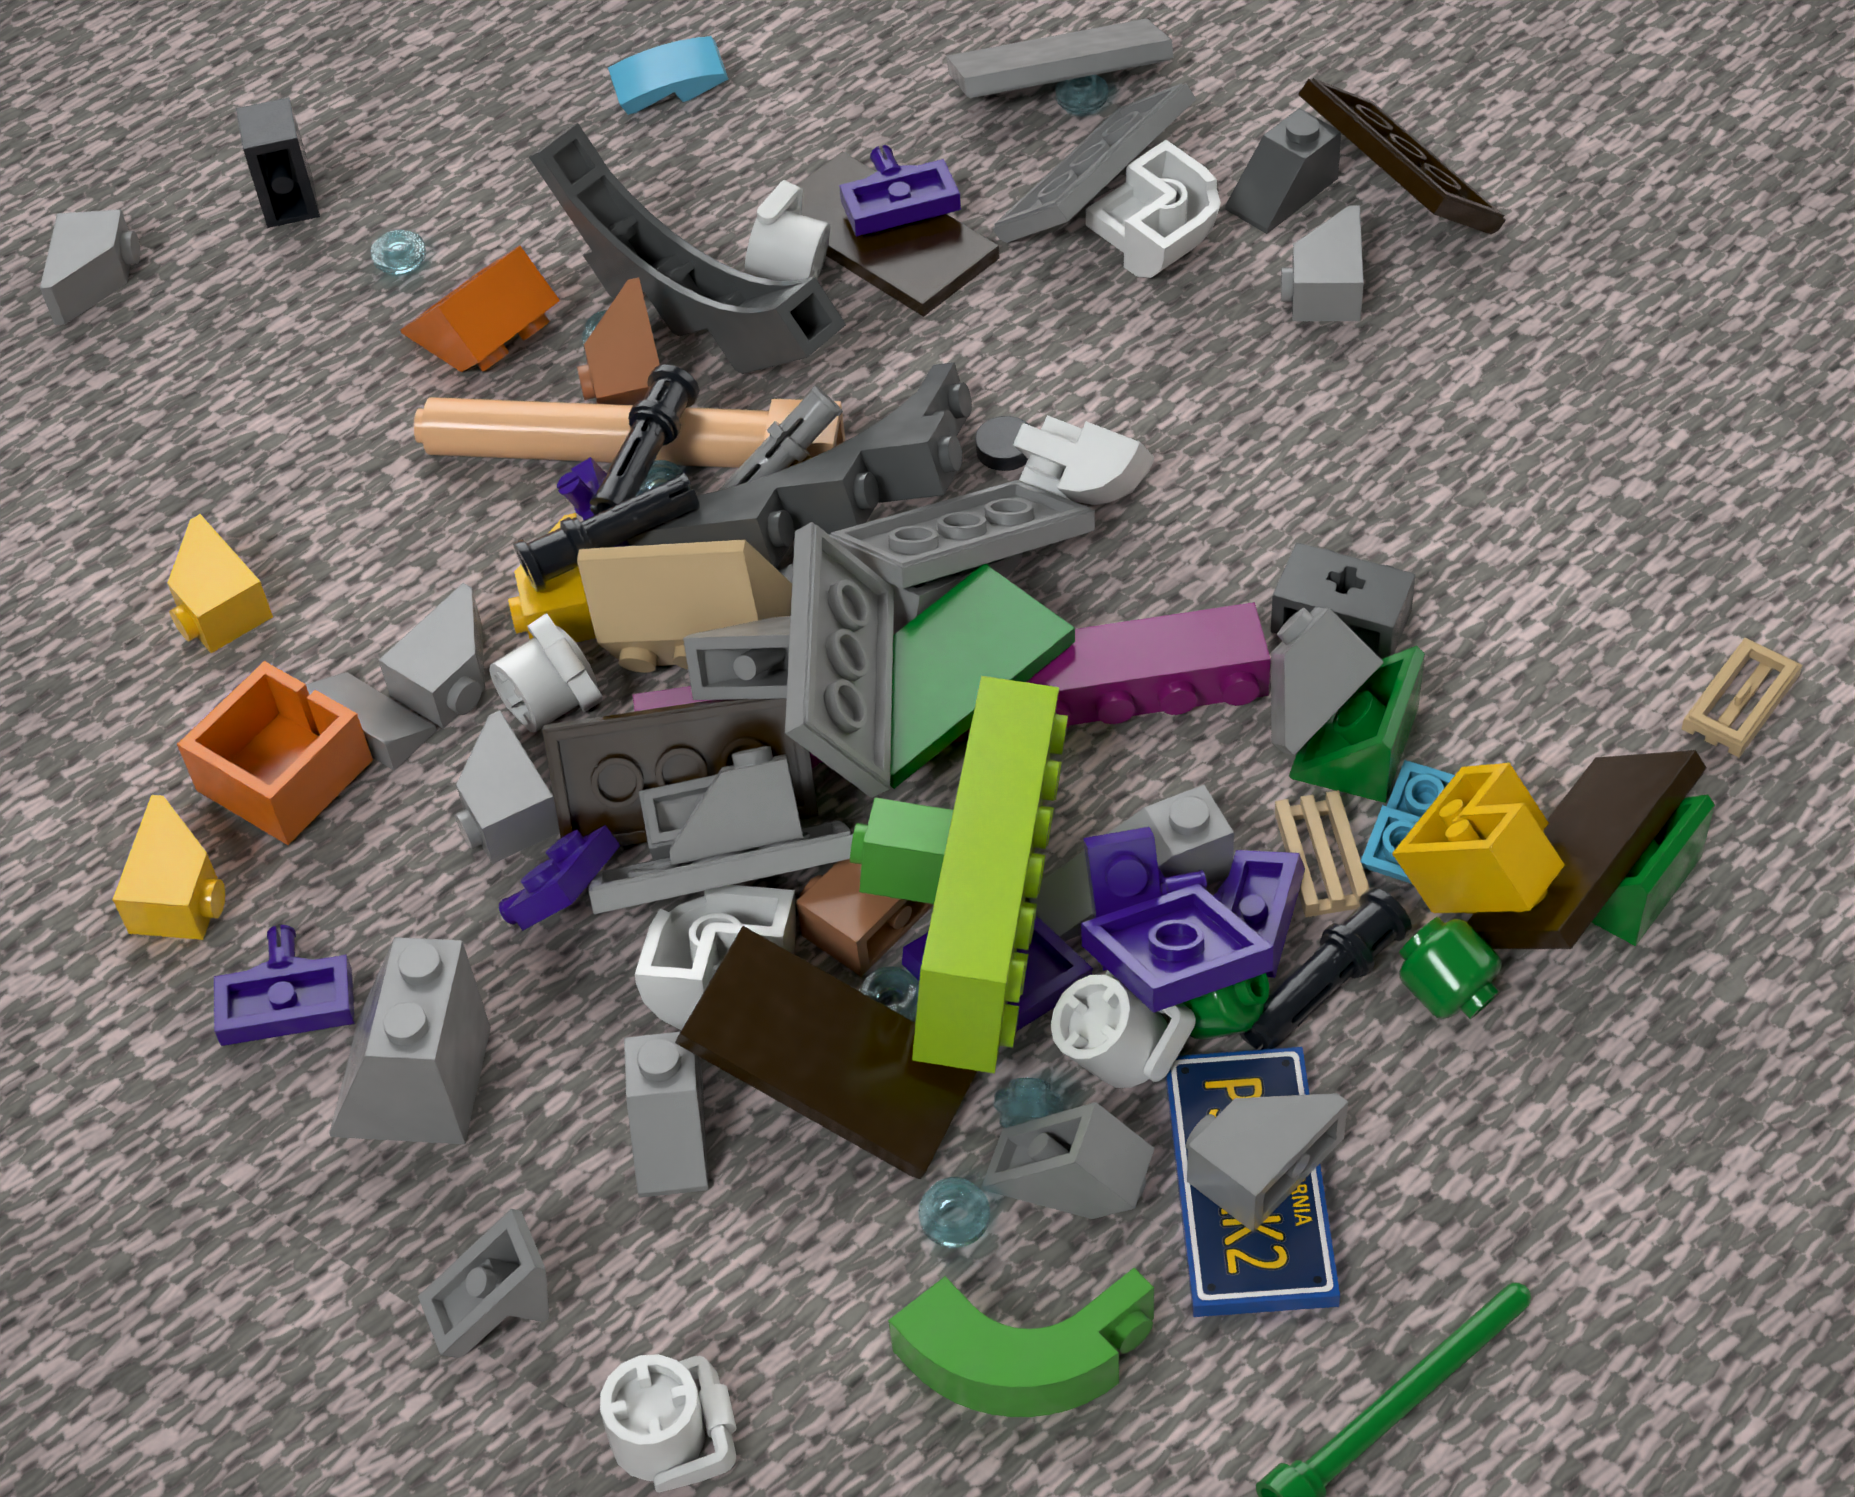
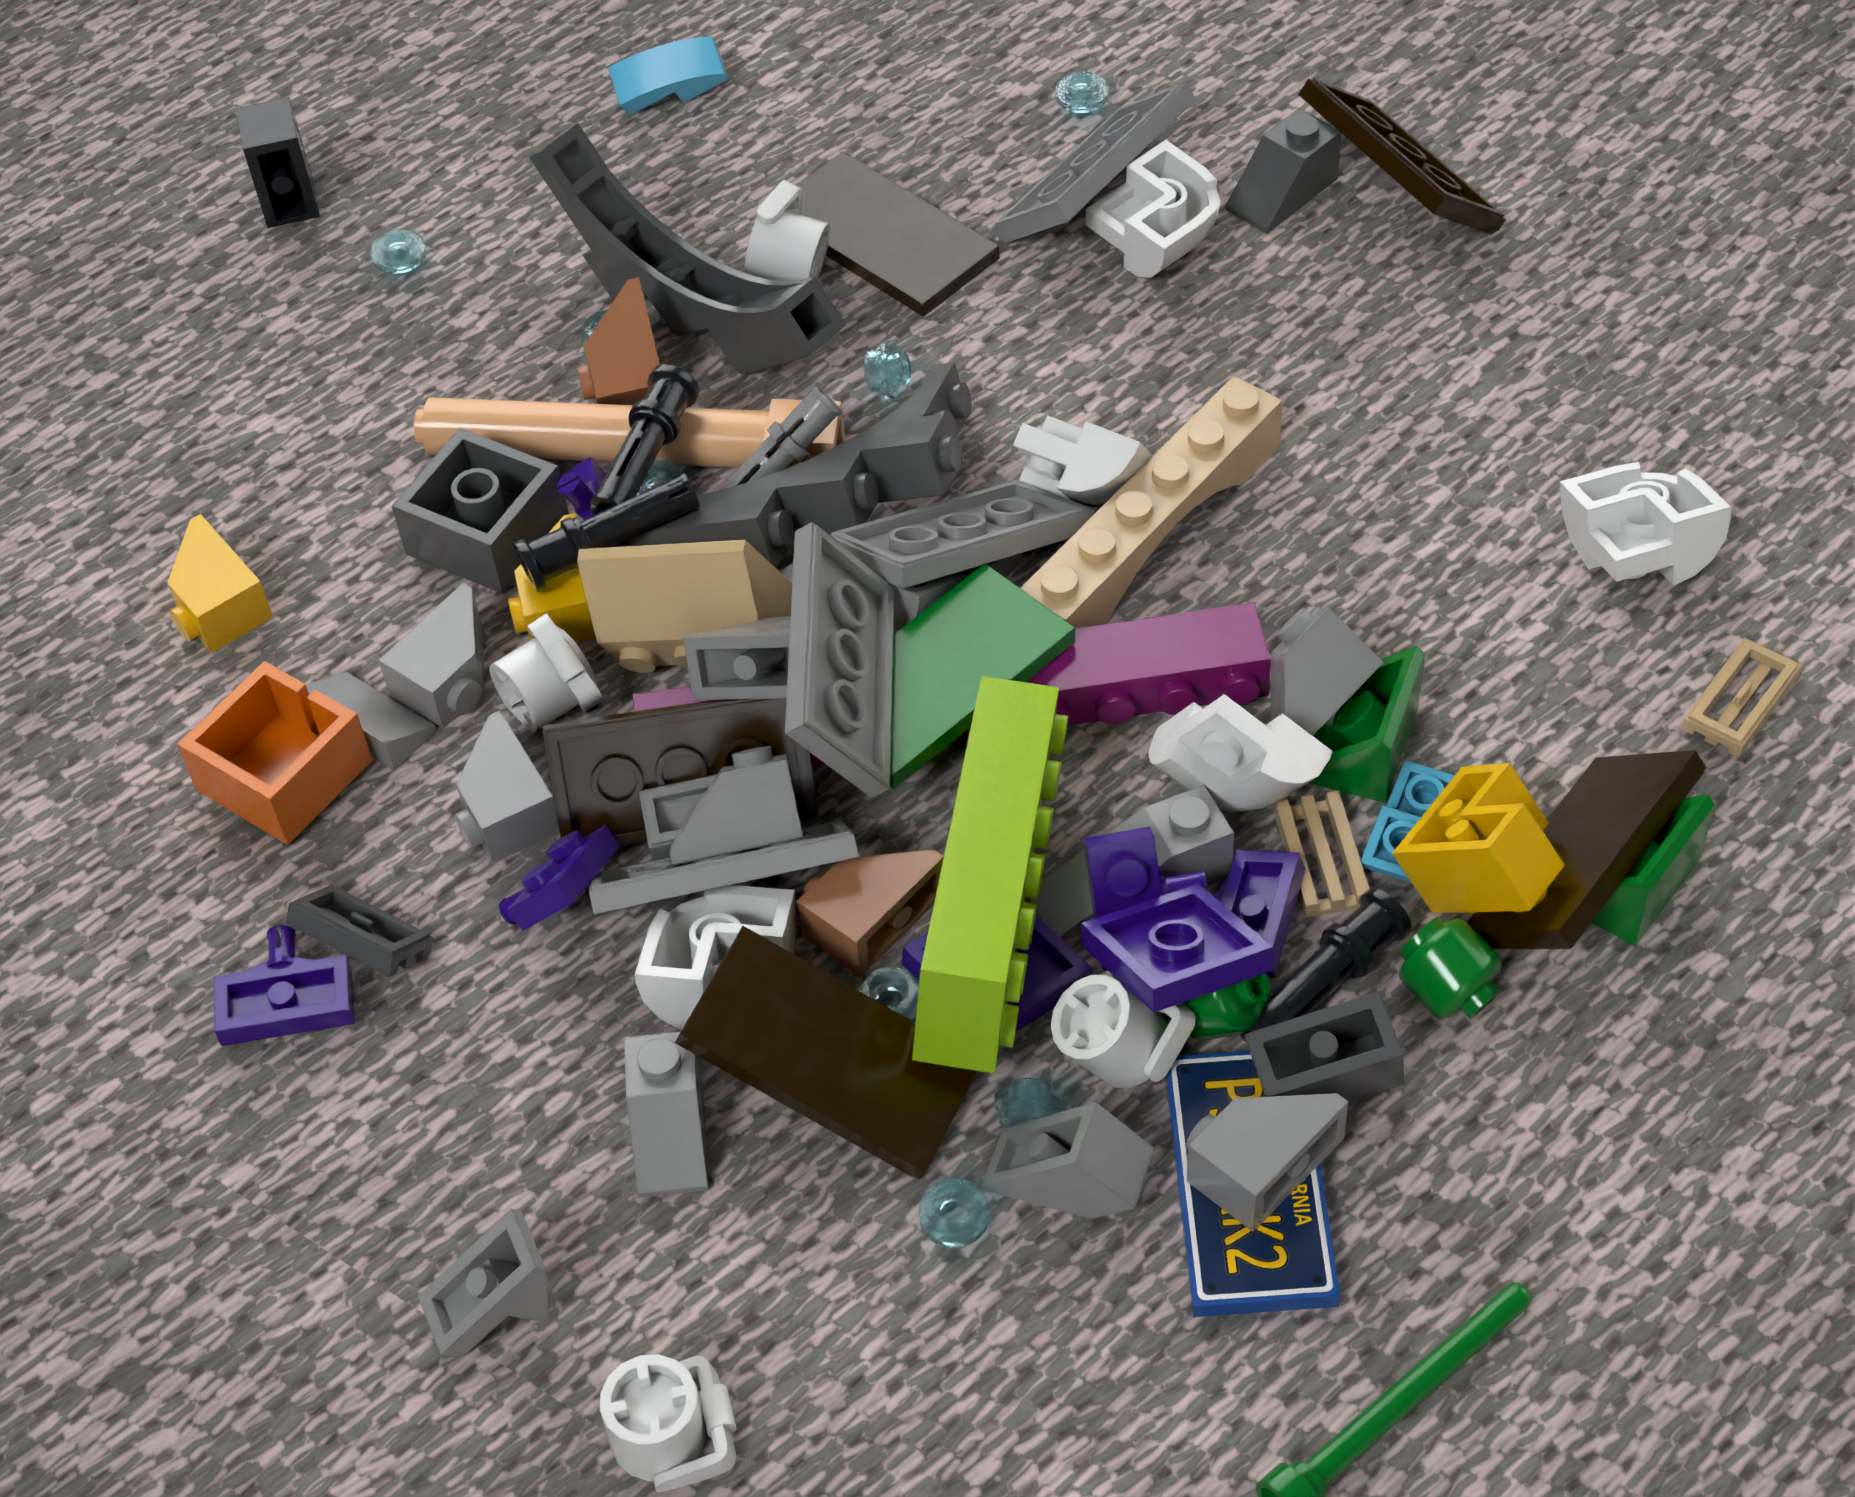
(86, 261): light grey slope -> none
(168, 879): yellow slope -> none
(359, 930): none -> dark grey tile
(415, 1048): light grey slope -> none
(475, 506): none -> dark grey brick
(485, 313): orange slope -> none
(887, 369): none -> clear light blue plate
(898, 194): dark purple plate -> none
(901, 849): bright green brick -> none
(996, 442): tile -> none
(1015, 1368): bright green arch -> none
(1059, 57): light grey tile -> none
(1208, 454): none -> tan arch
(1236, 754): none -> white brick
(1327, 271): light grey slope -> none
(1330, 1051): none -> dark grey slope
(1363, 594): dark grey brick -> none
(1644, 521): none -> white brick

